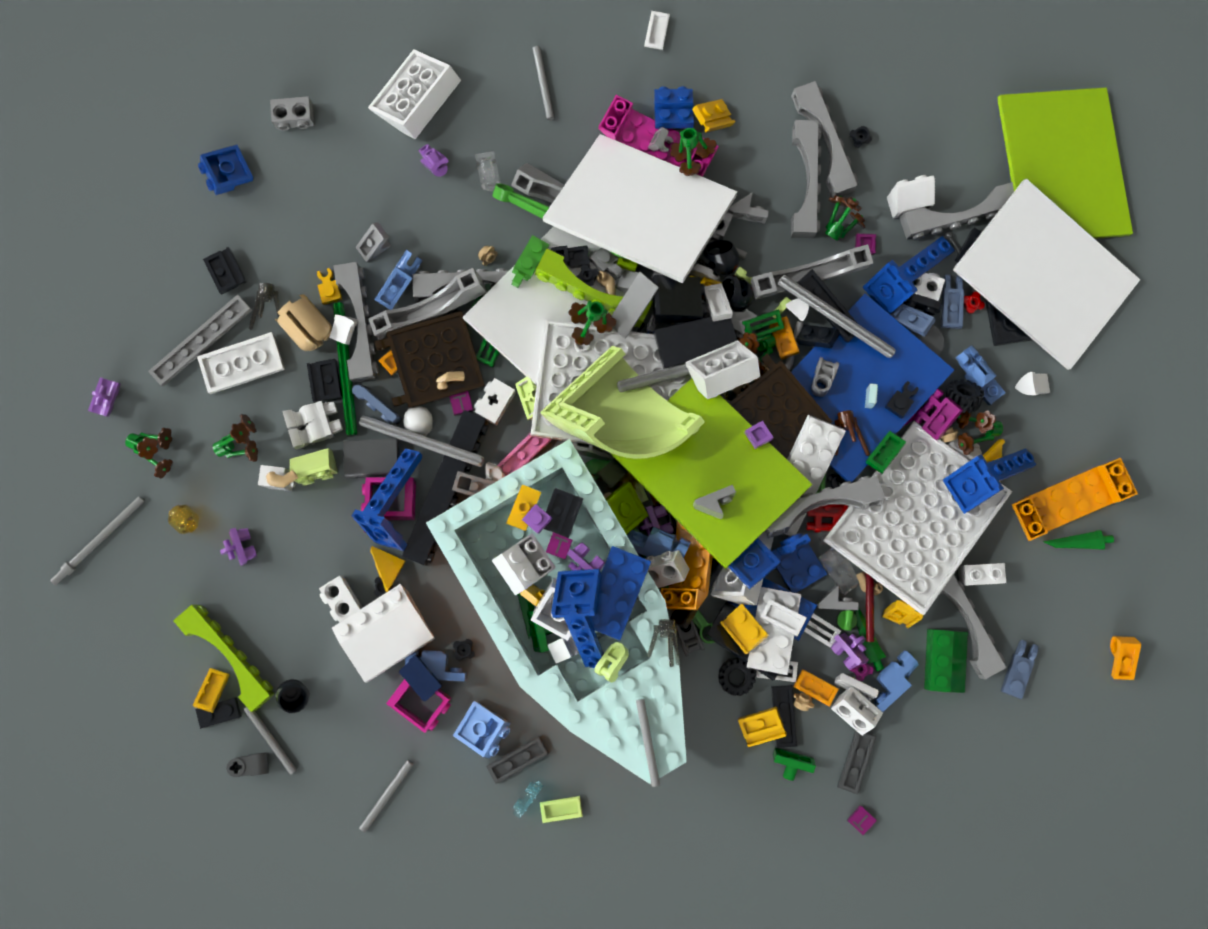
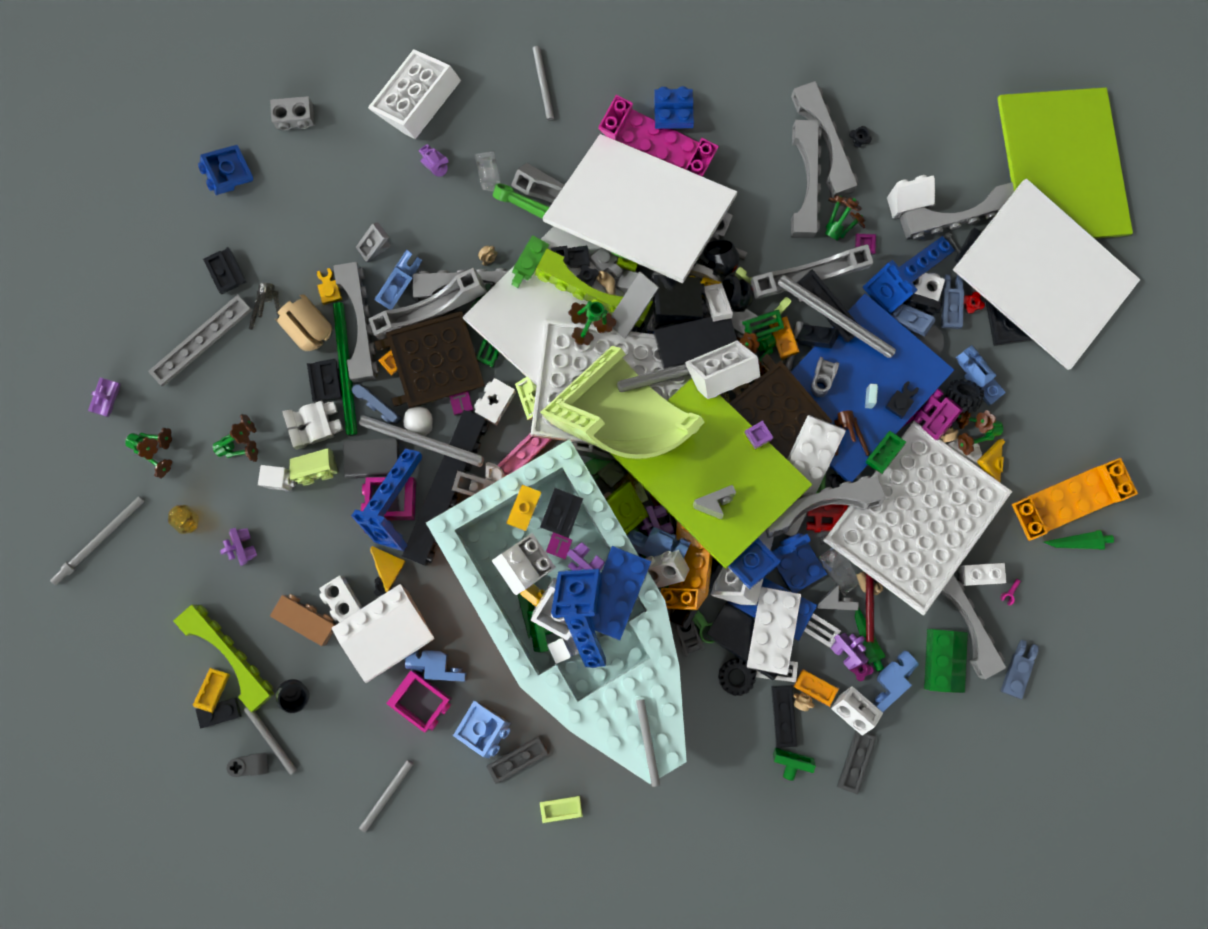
(240, 363): white plate -> none
(279, 480): tan arm -> none
(304, 619): none -> medium nougat brick
(343, 329): white tile -> none
(420, 678): dark blue panel -> none
(447, 377): tan arm -> none
(467, 644): black plate -> none
(522, 805): clear light blue plate -> none
(537, 518): medium lavender plate -> none
(617, 655): yellowish green plate -> none
(657, 30): white tile -> none
(658, 140): light grey tile -> none
(667, 630): clear smoke plant -> none
(683, 150): plant -> none
(713, 115): yellow plate -> none
(743, 211): light grey slope -> none
(744, 629): yellow plate -> none
(762, 727): yellow plate -> none
(783, 617): white tile -> none
(798, 308): white tile -> none
(845, 682): white tile -> none
(847, 620): bright green plate -> none
(861, 820): magenta tile -> none
(901, 613): yellow plate -> none
(980, 480): blue bracket -> none
(1010, 593): none -> dark pink hand
(1033, 384): white tile -> none
(1126, 654): light orange plate -> none

